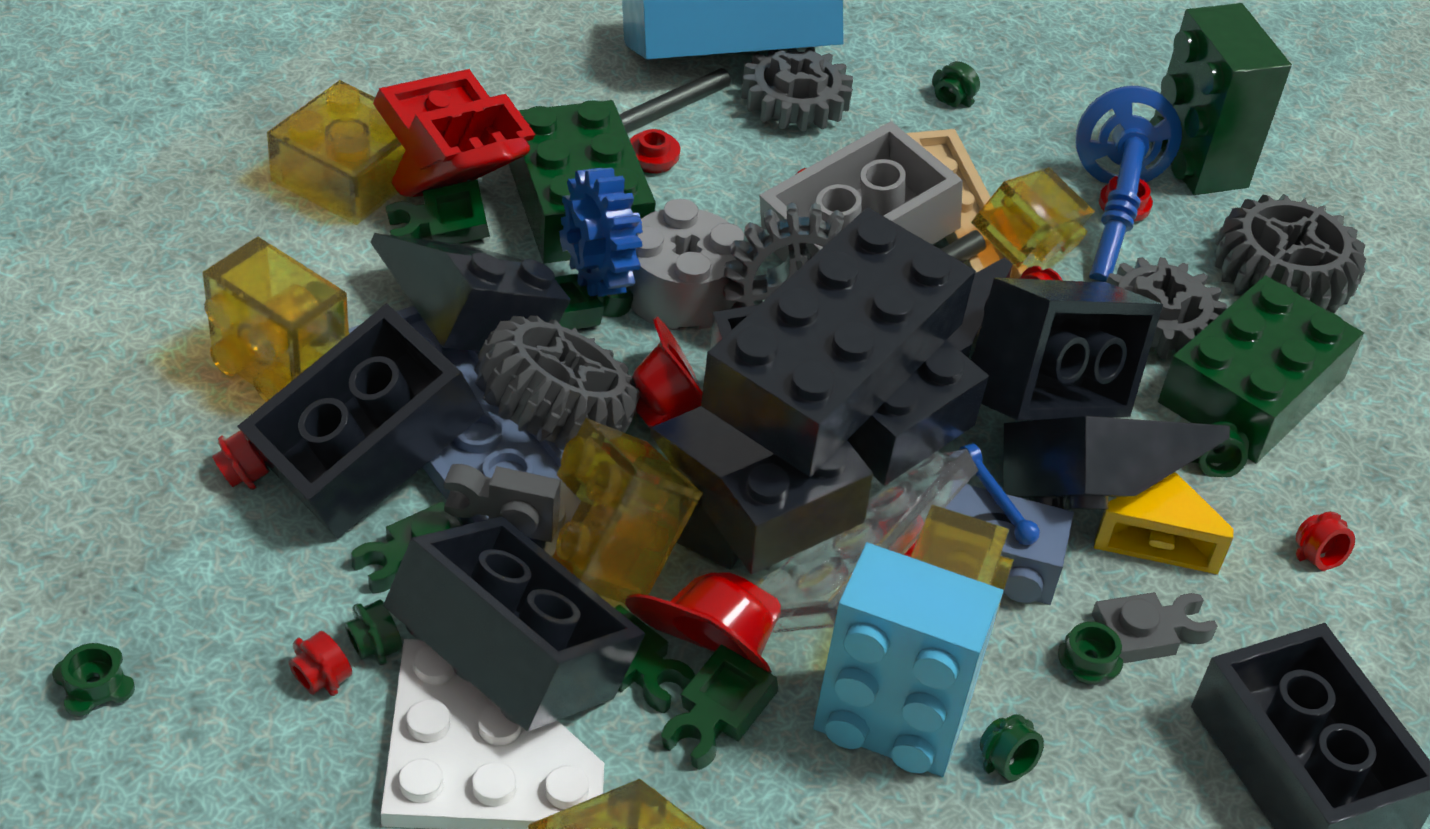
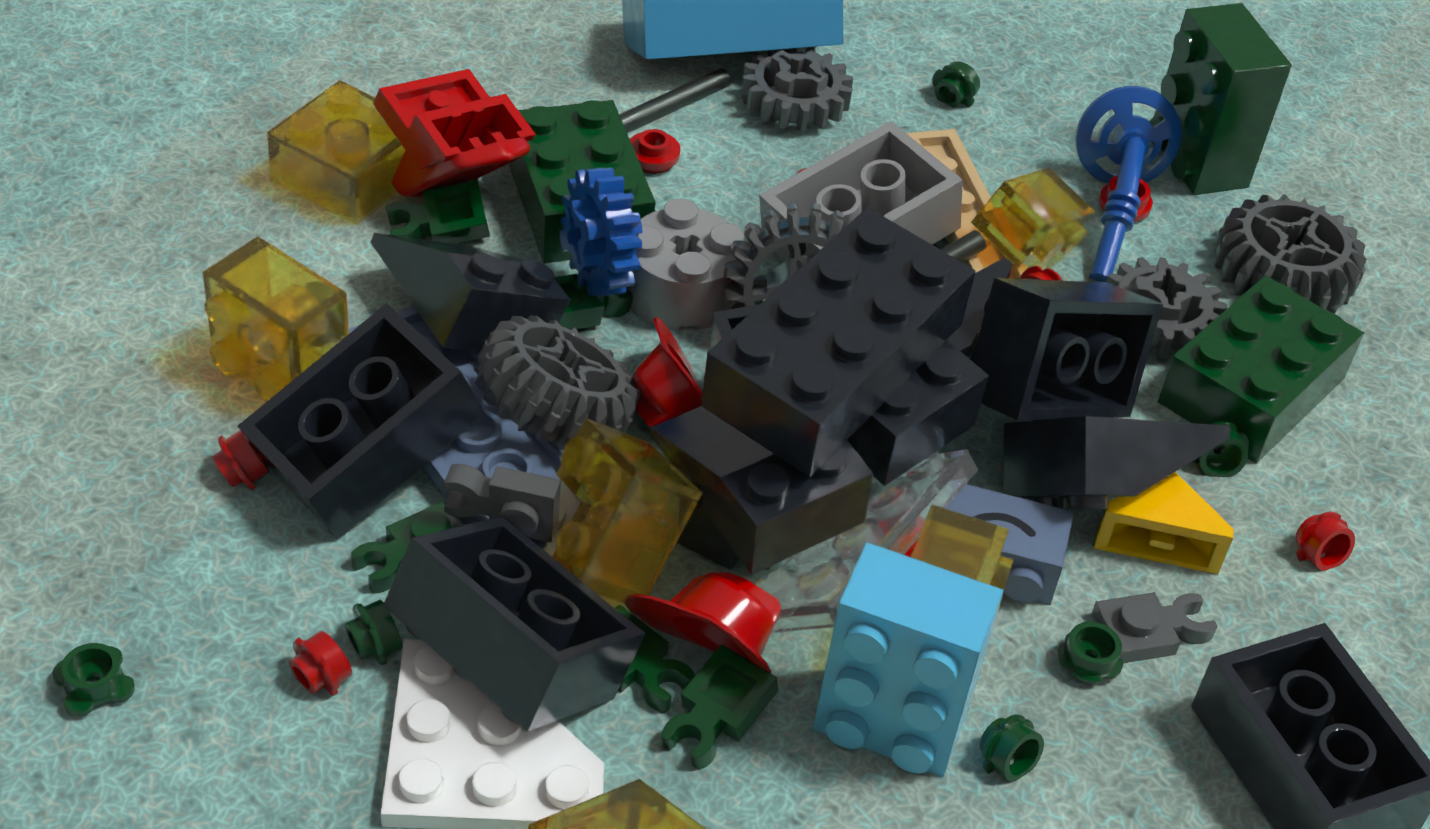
(1025, 531): blue hinge -> none

